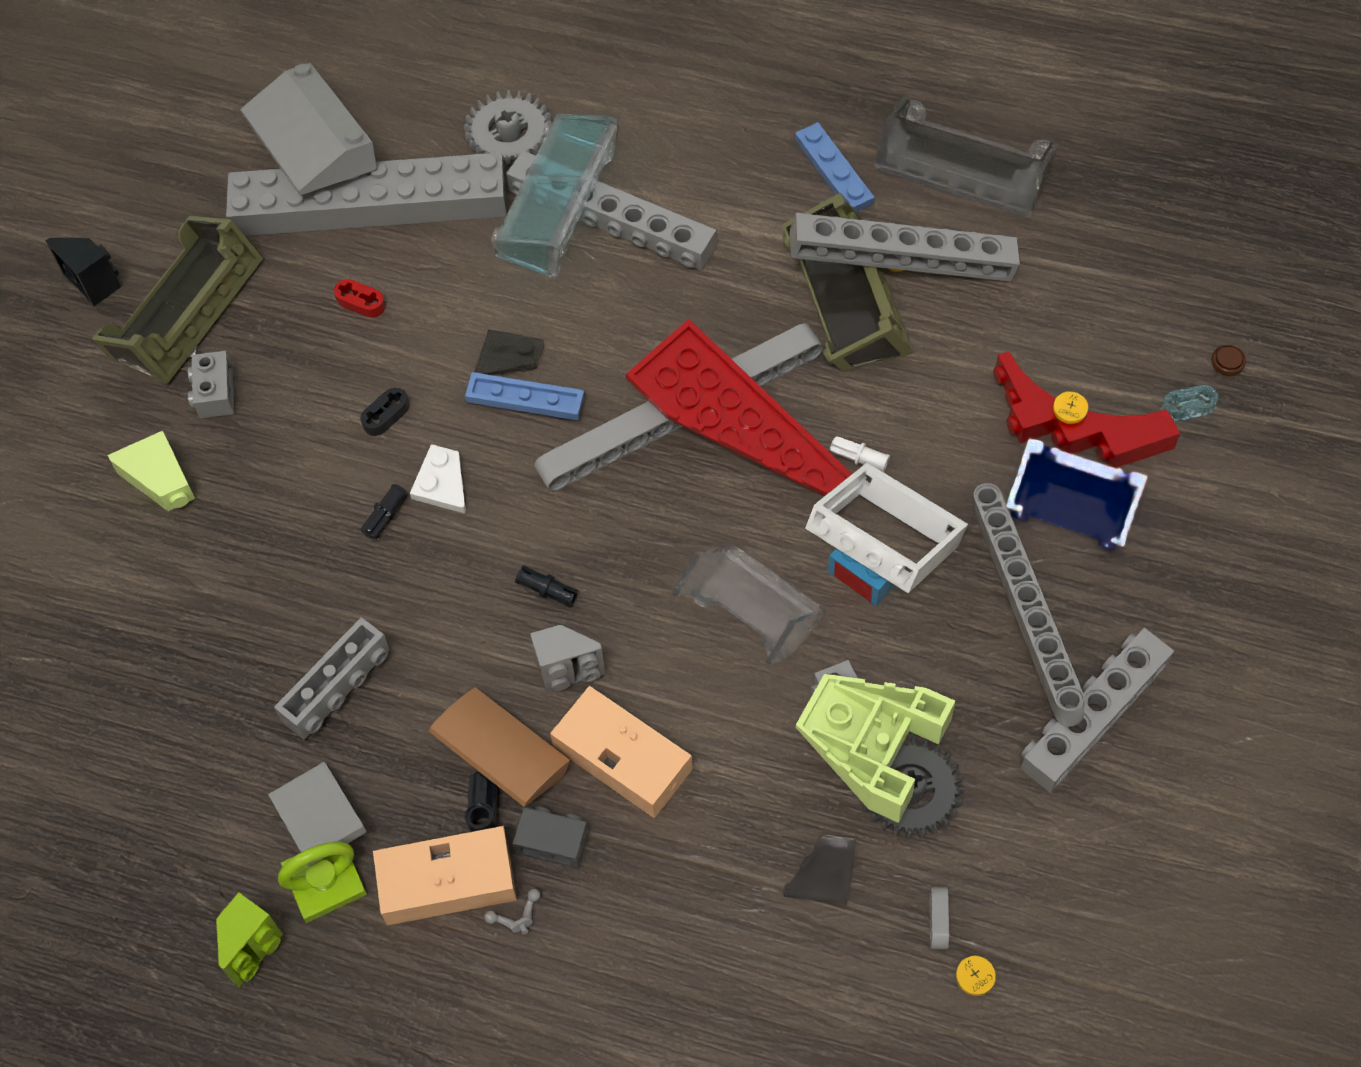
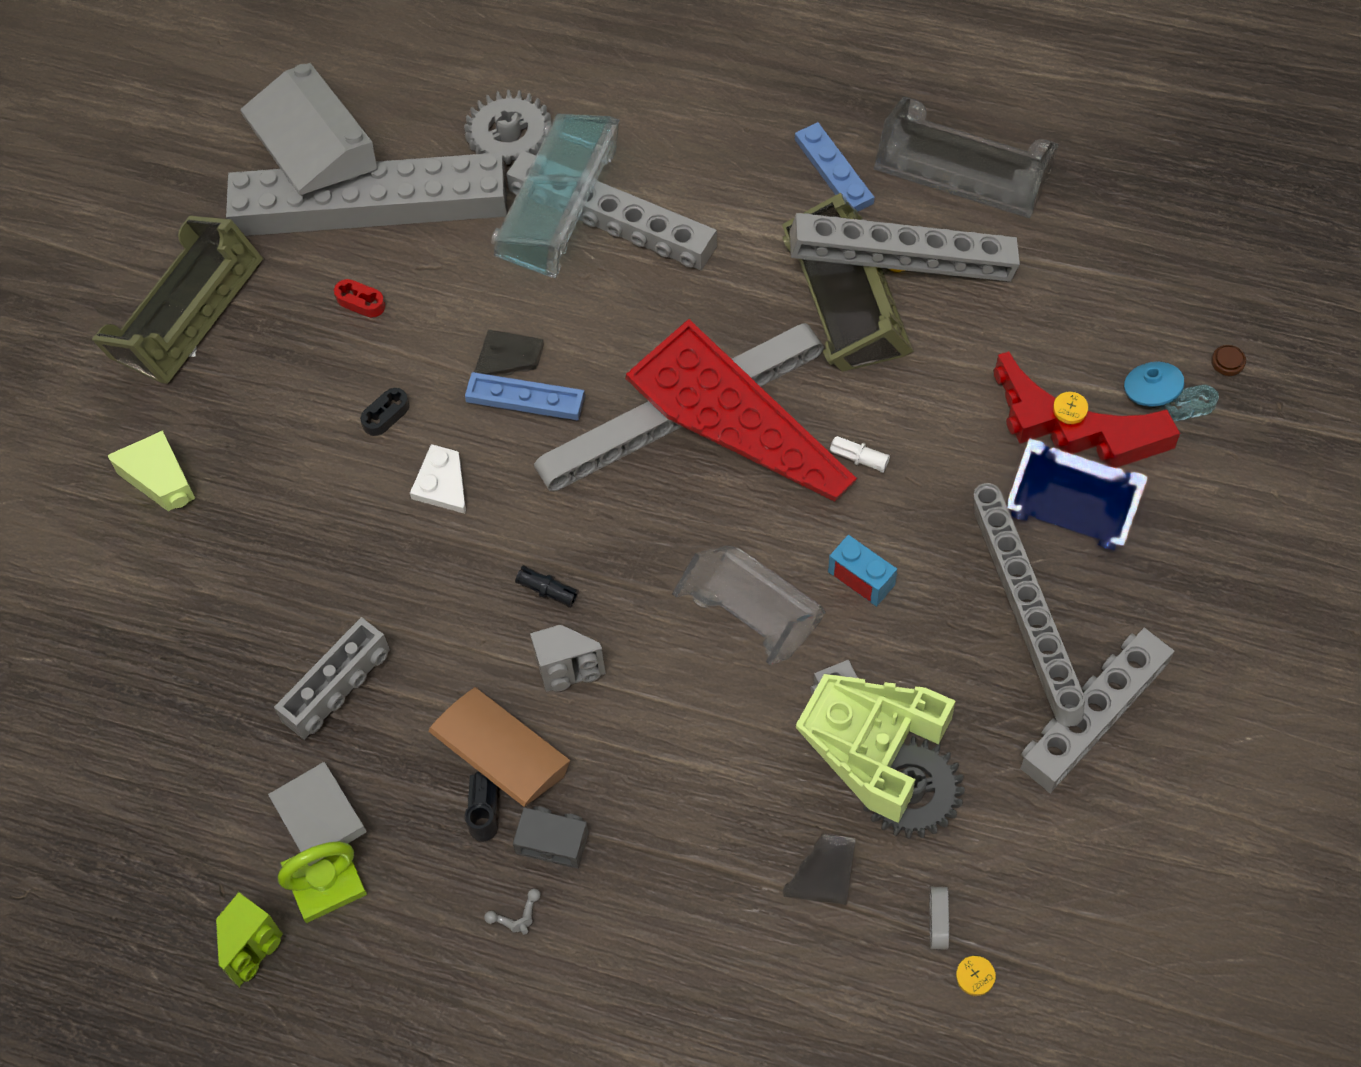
(86, 267): black slope -> none
(211, 384): light grey brick -> none
(384, 511): black axle -> none
(444, 875): light nougat brick -> none
(622, 751): light nougat brick -> none
(902, 504): white window -> none
(1154, 384): none -> dark azure dish

